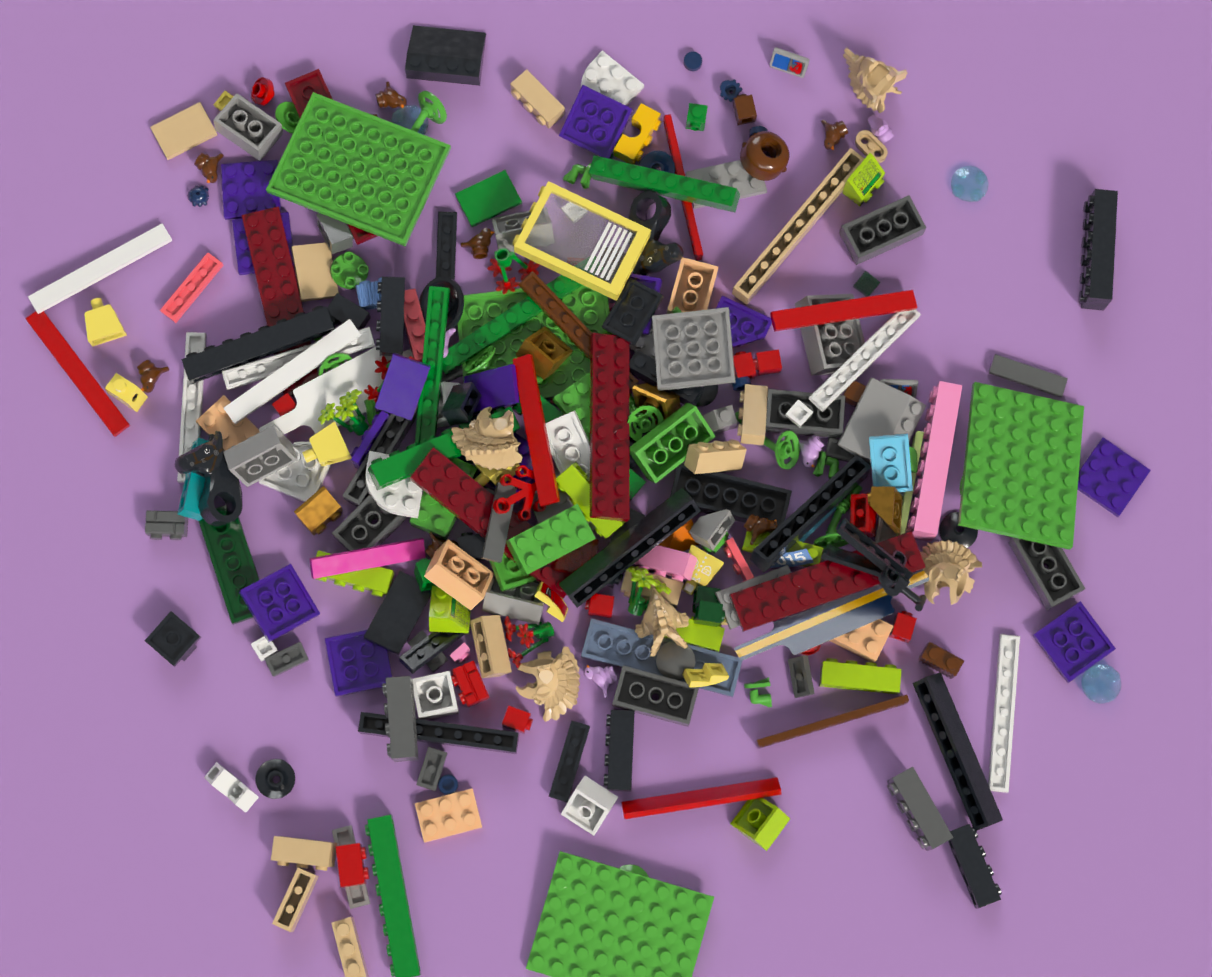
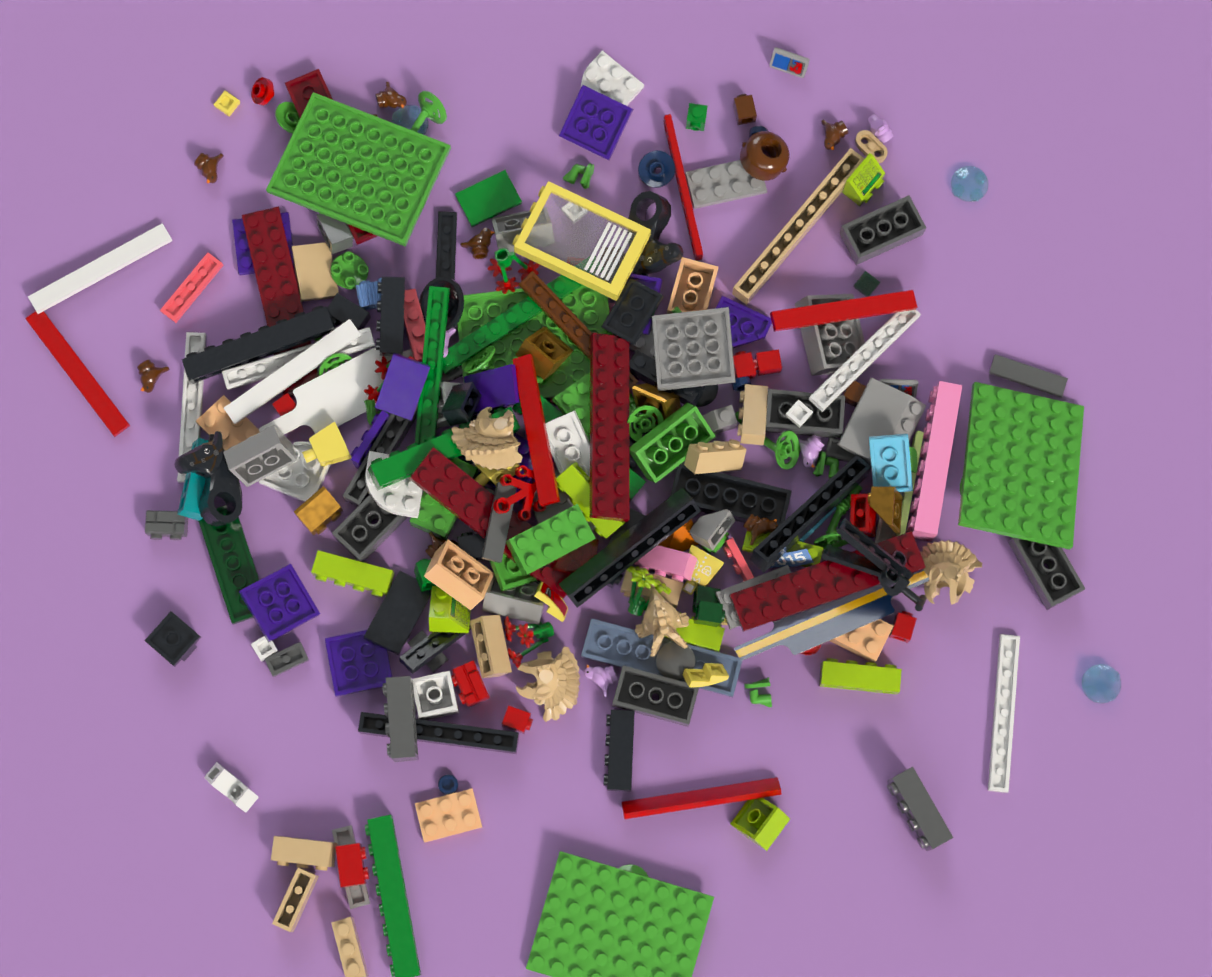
(102, 323): light yellow torso -> none
(124, 392): light yellow torso -> none
(183, 131): tan tile -> none
(200, 199): dark blue animal -> none
(245, 188): dark purple plate -> none
(248, 127): light grey brick -> none
(268, 771): black dish -> none
(356, 423): lime plant -> none
(367, 558): tile -> none
(432, 769): dark grey plate -> none
(445, 55): black slope -> none
(460, 653): bright pink plate -> none
(537, 99): tan brick -> none
(569, 761): black plate -> none
(589, 805): white slope -> none
(600, 605): red brick -> none
(630, 148): yellow arch -> none
(664, 183): green brick -> none
(692, 61): dark blue tile -> none
(728, 86): dark blue animal -> none
(801, 676): dark grey plate -> none
(832, 721): reddish brown tile -> none
(872, 79): tan piece -> none
(941, 660): reddish brown brick -> none
(949, 532): black dish -> none
(957, 751): black brick -> none
(973, 867): black brick -> none
(1074, 642): dark purple plate -> none
(1098, 249): black brick -> none
(1111, 477): dark purple plate -> none

